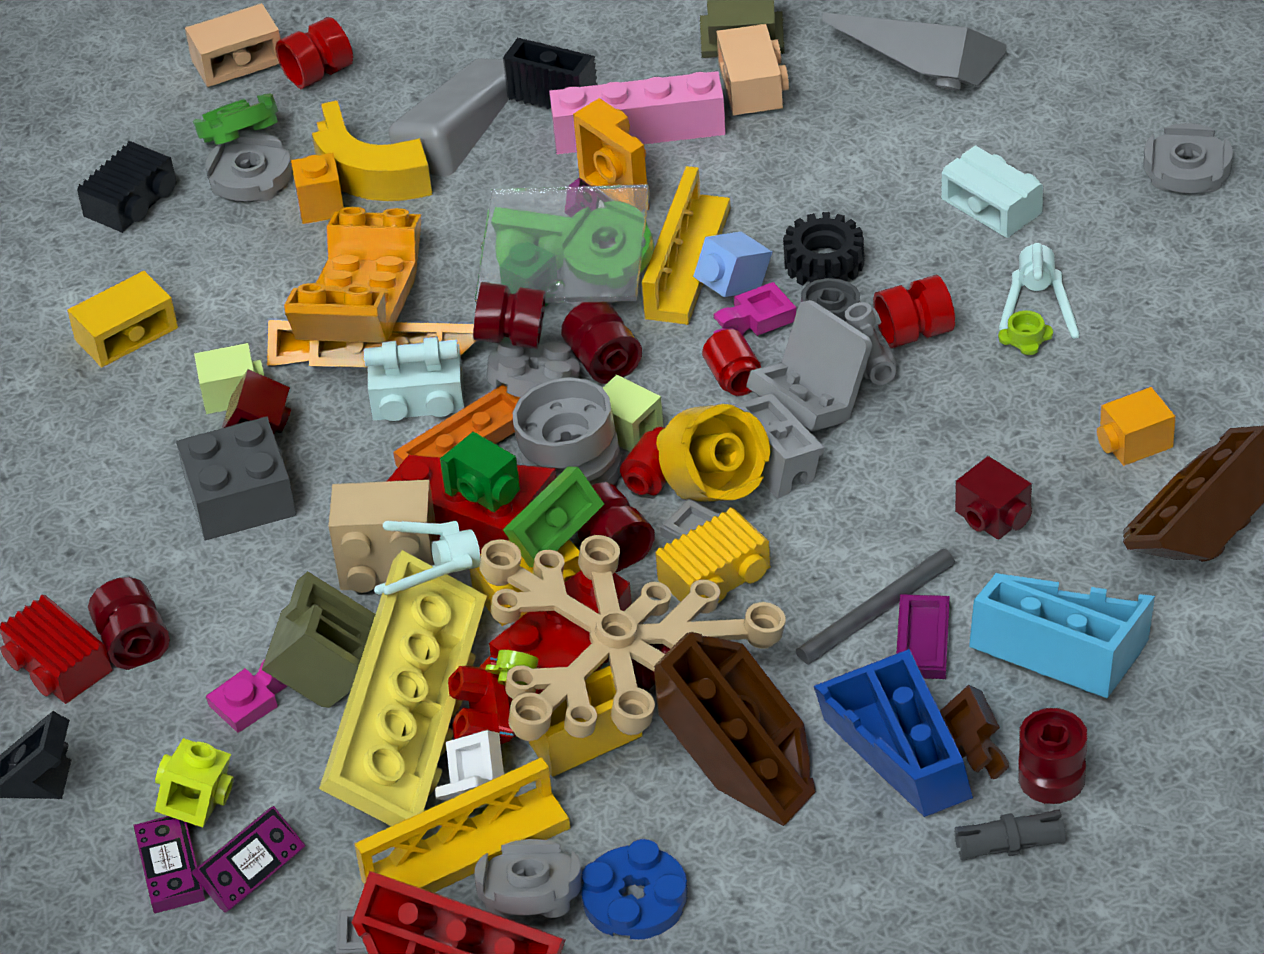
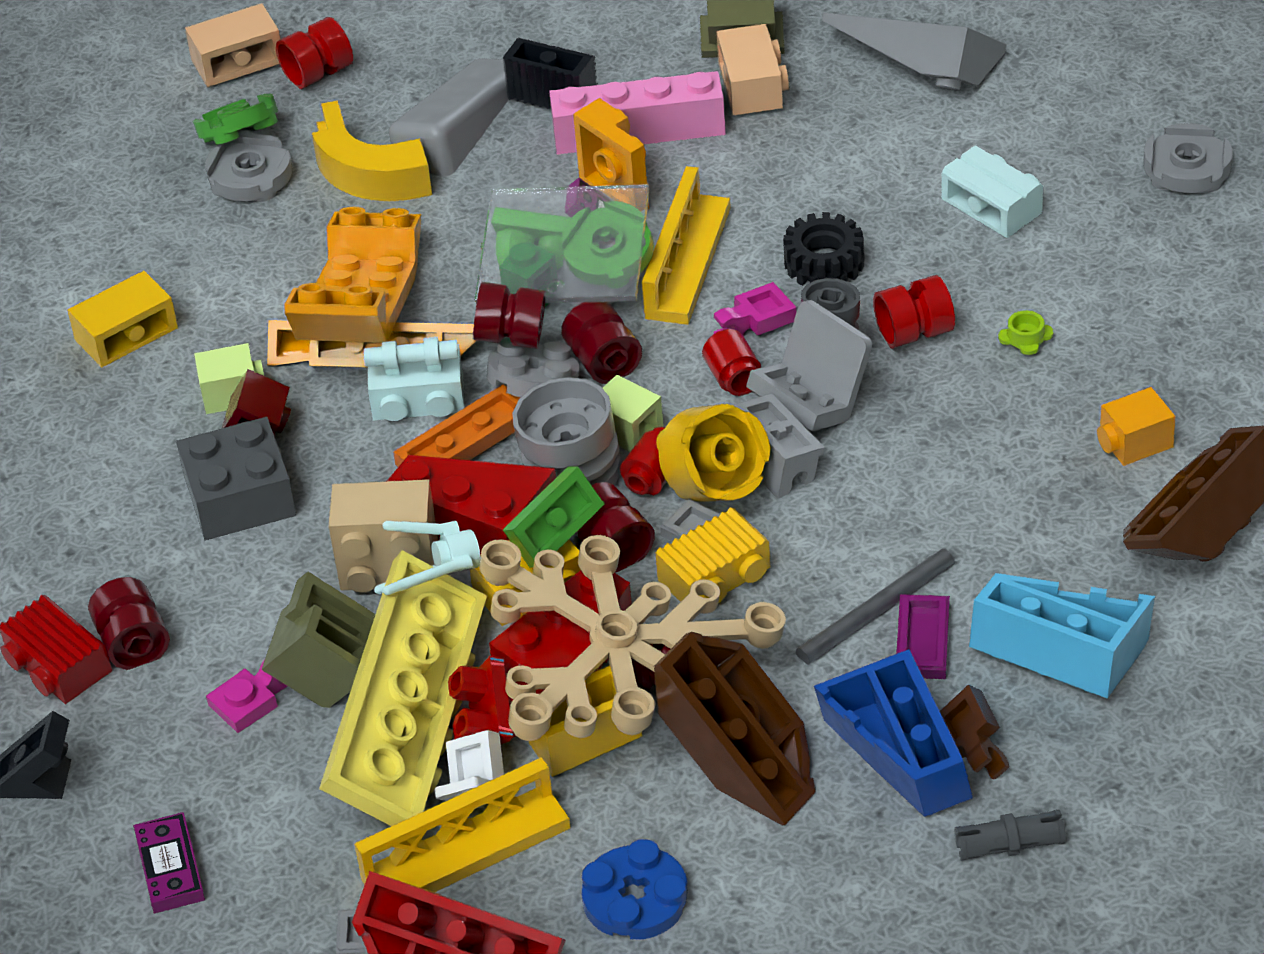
(126, 186): black brick -> none
(193, 782): neon yellow brick -> none
(248, 859): tile -> none
(317, 187): light orange brick -> none
(480, 472): green brick -> none
(508, 659): lime plate -> none
(528, 879): light grey plate -> none
(732, 263): light blue brick -> none
(881, 362): light grey bar -> none
(993, 498): dark red brick -> none
(1037, 273): light aqua plant -> none
(1052, 755): dark red wheel -> none

